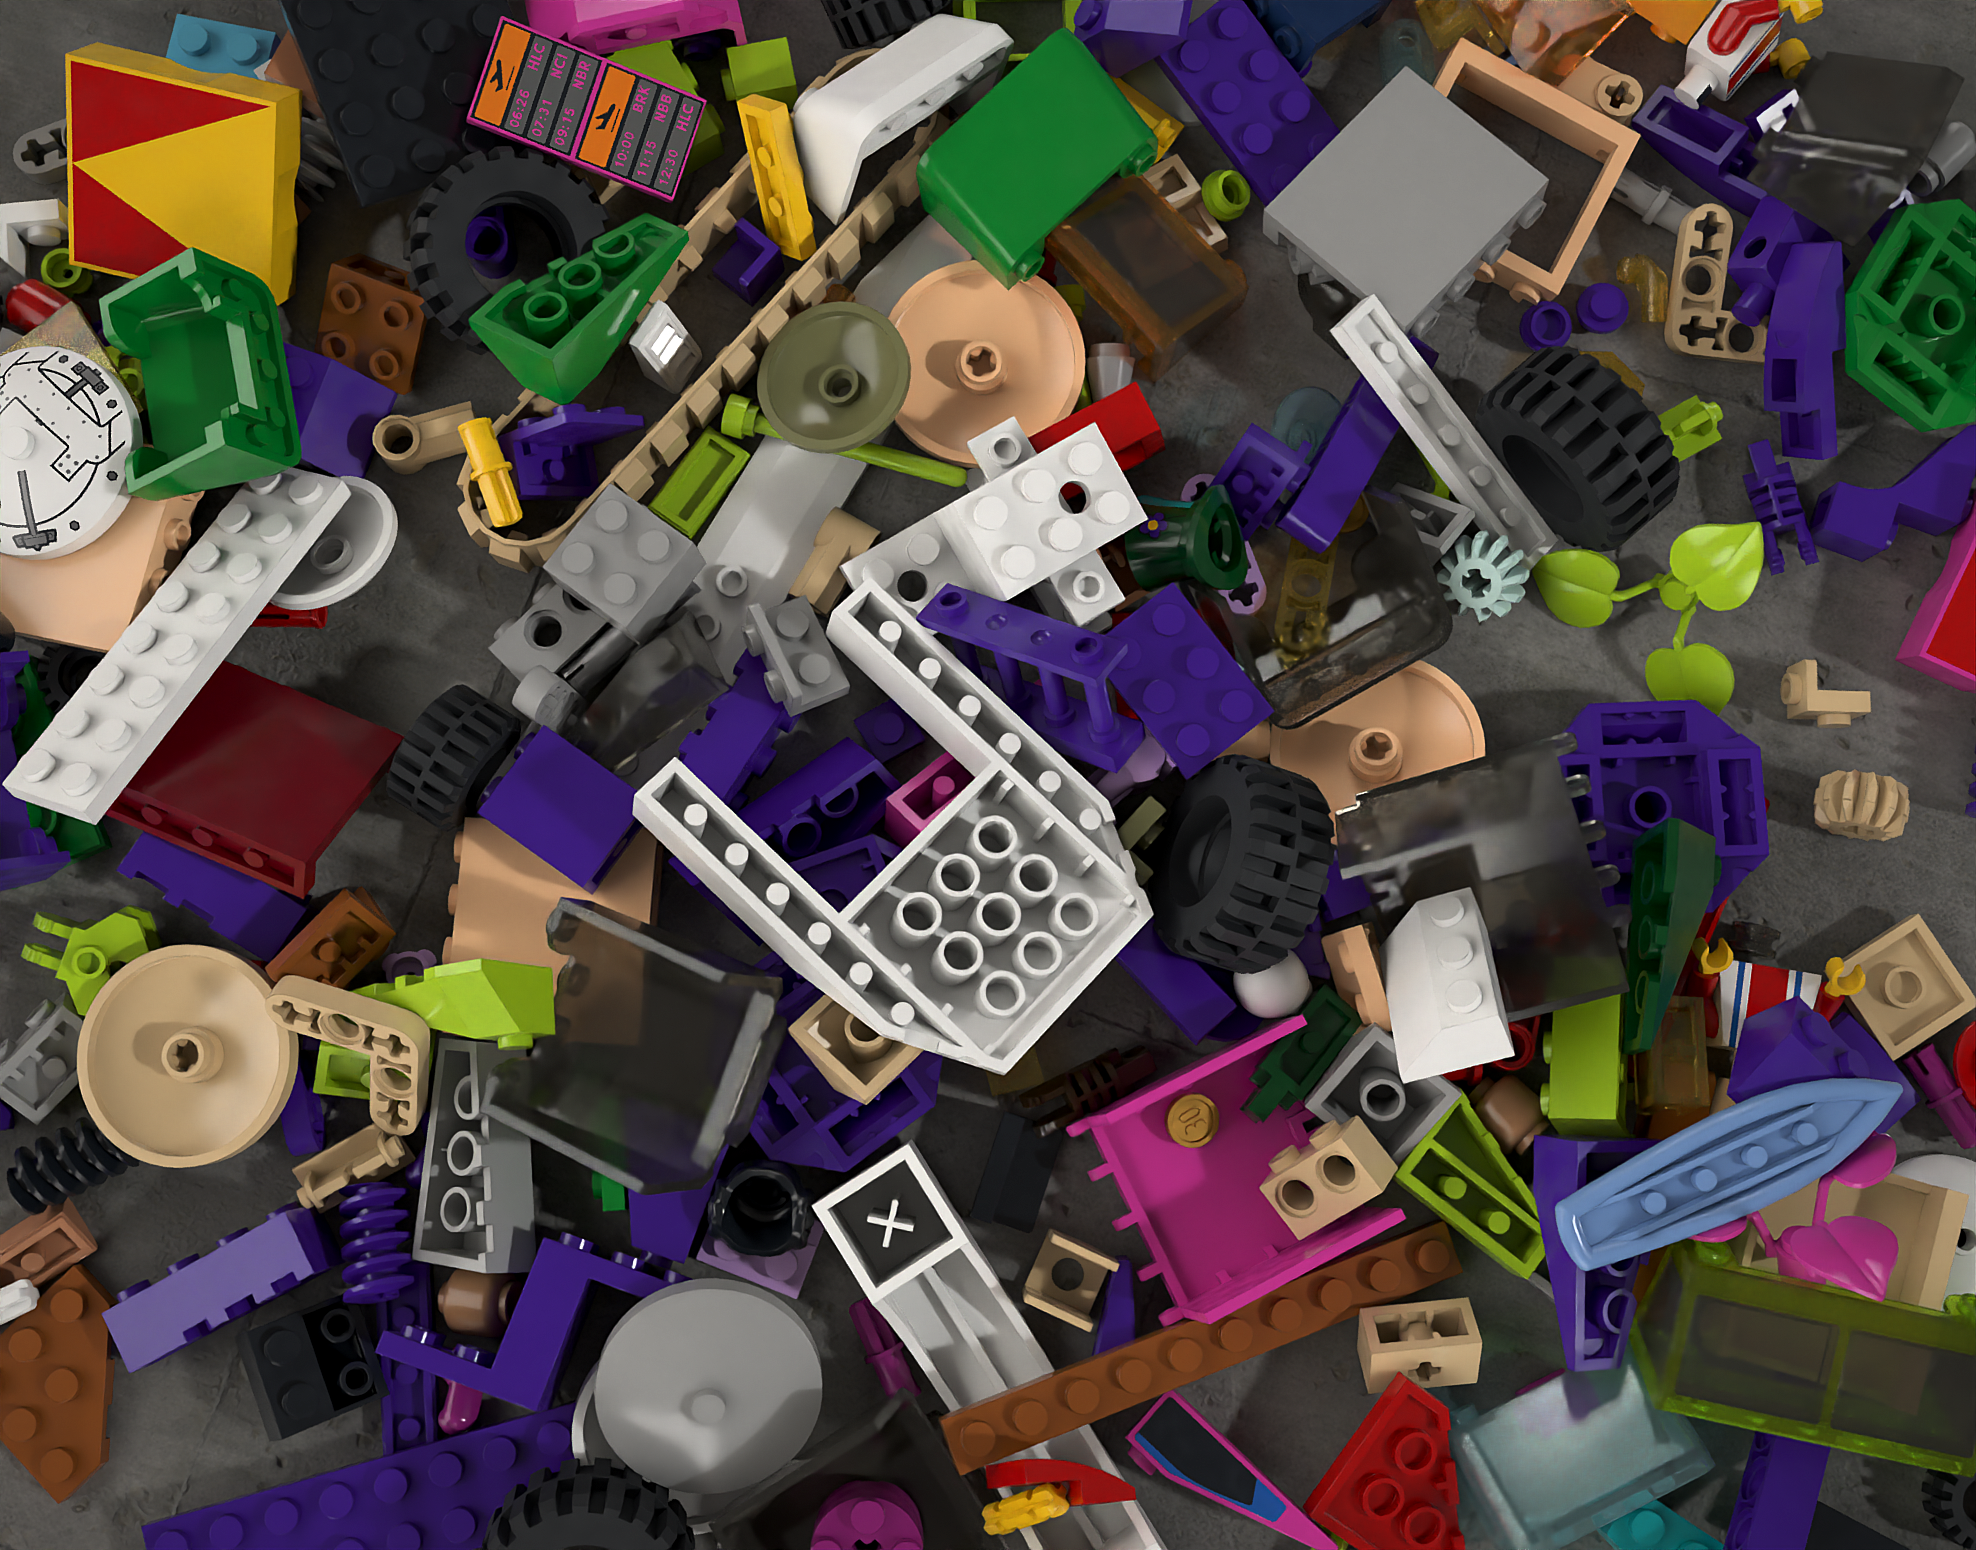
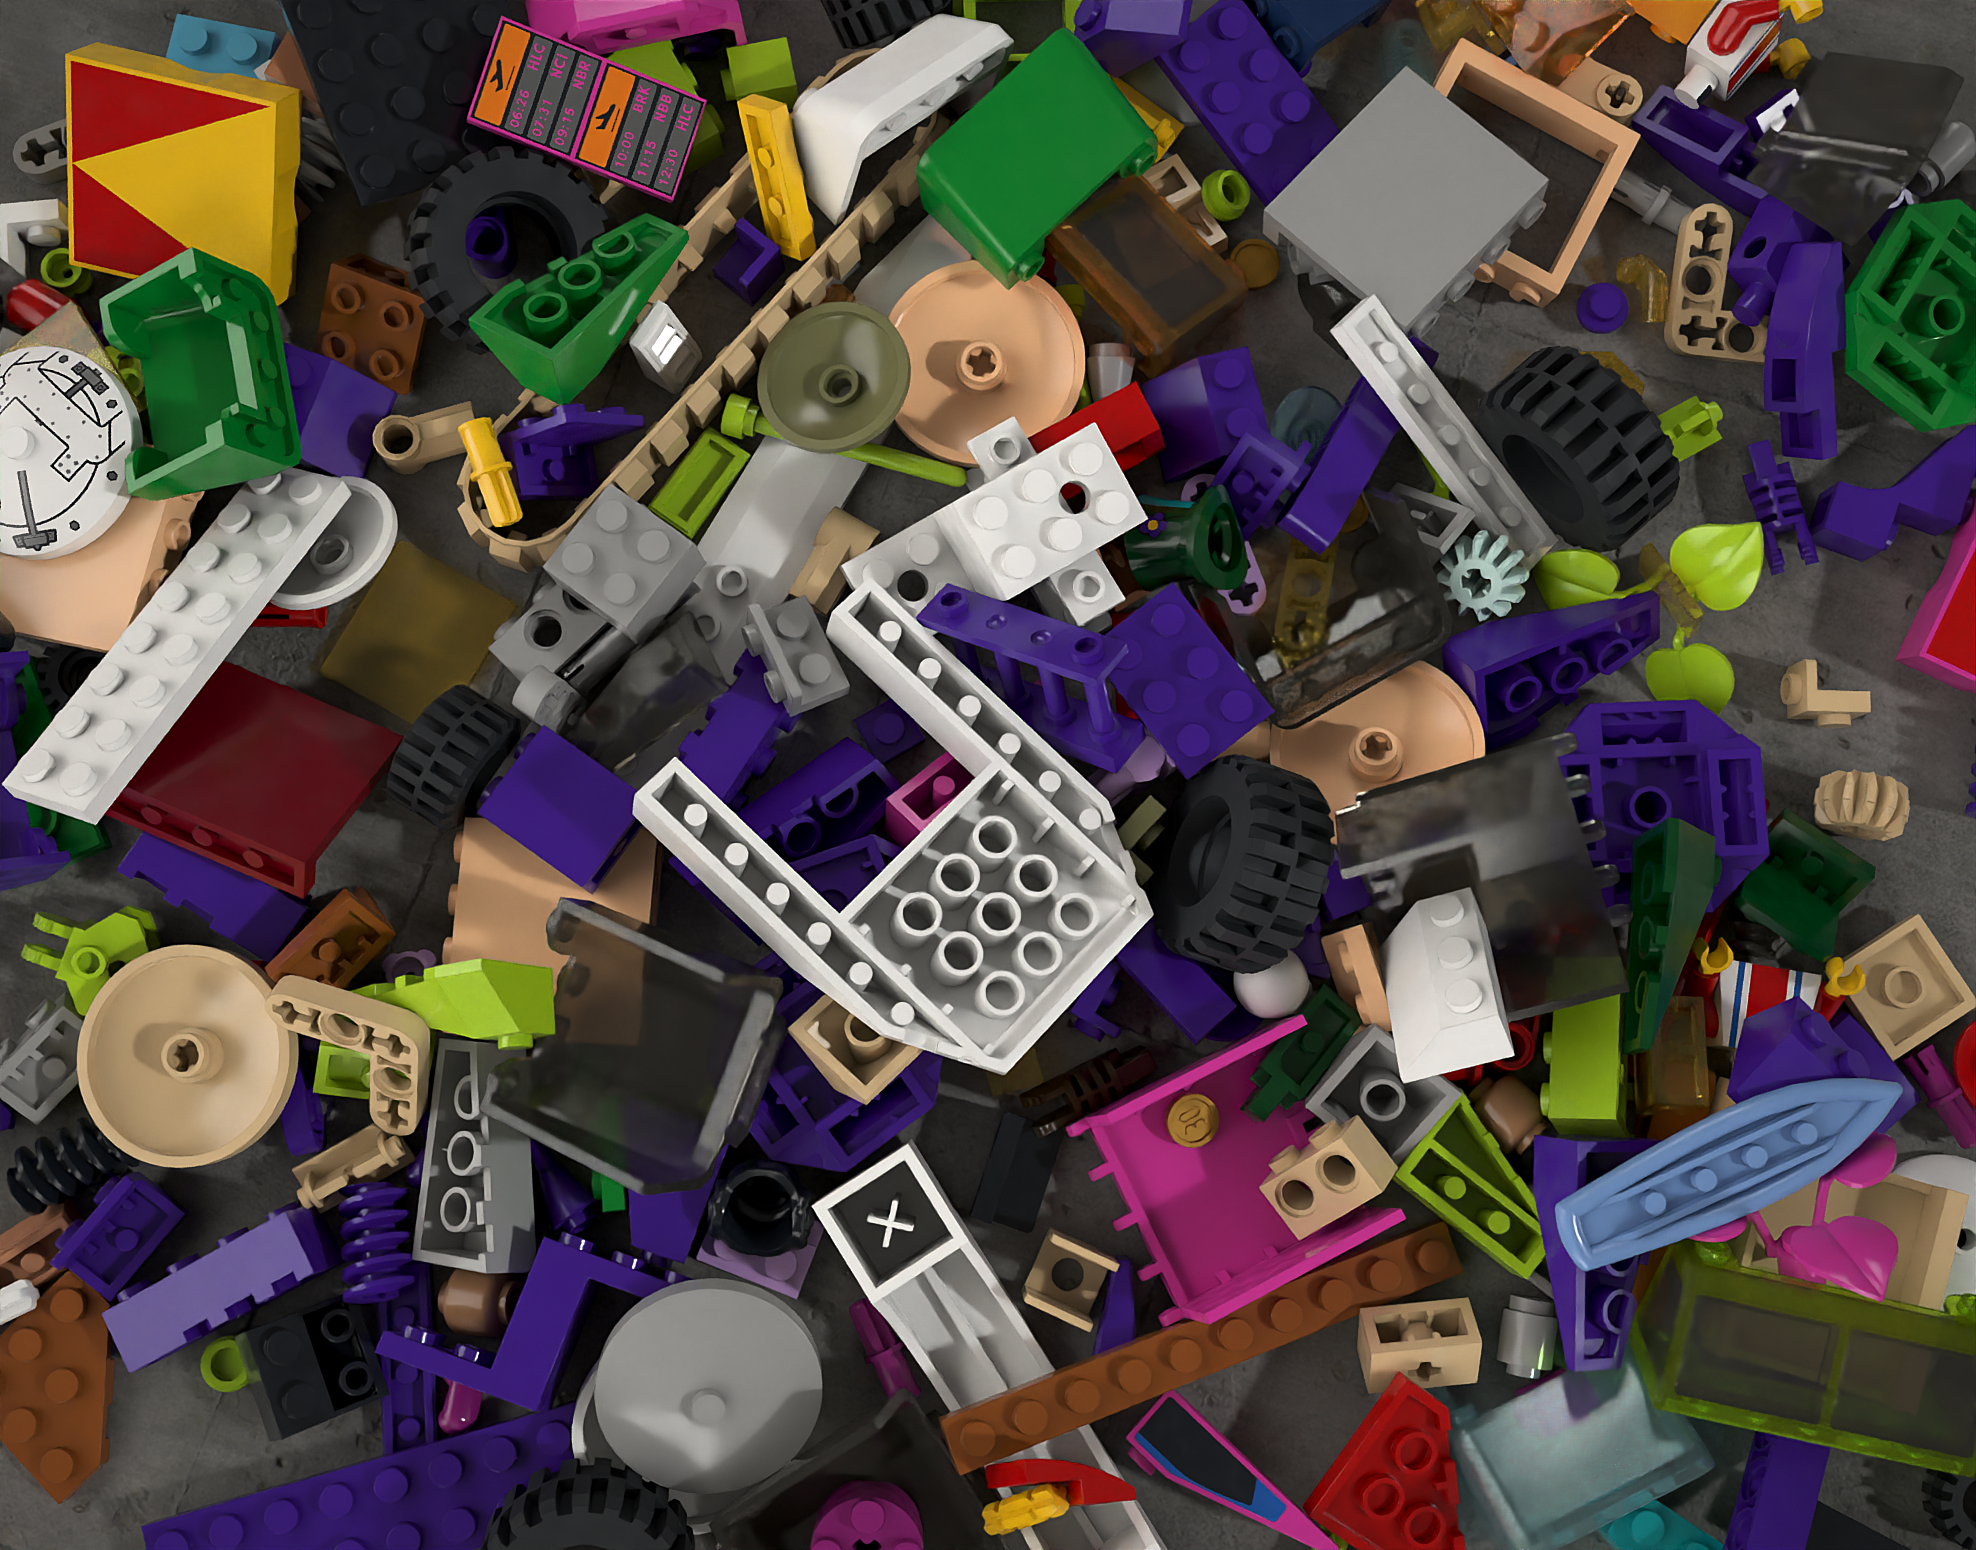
(120, 1233): none -> dark purple bracket
(223, 1365): none -> lime tile
(417, 633): none -> clear yellow piece
(565, 1198): none -> dark purple cone
(1099, 992): none -> dark purple bracket
(1204, 411): none -> dark purple slope
(1258, 262): none -> pearl gold piece
(1527, 1336): none -> light grey brick
(1535, 660): none -> dark purple wedge
(1545, 325): dark purple plate -> none
(1671, 590): none -> clear yellow piece
(1803, 885): none -> dark green bracket

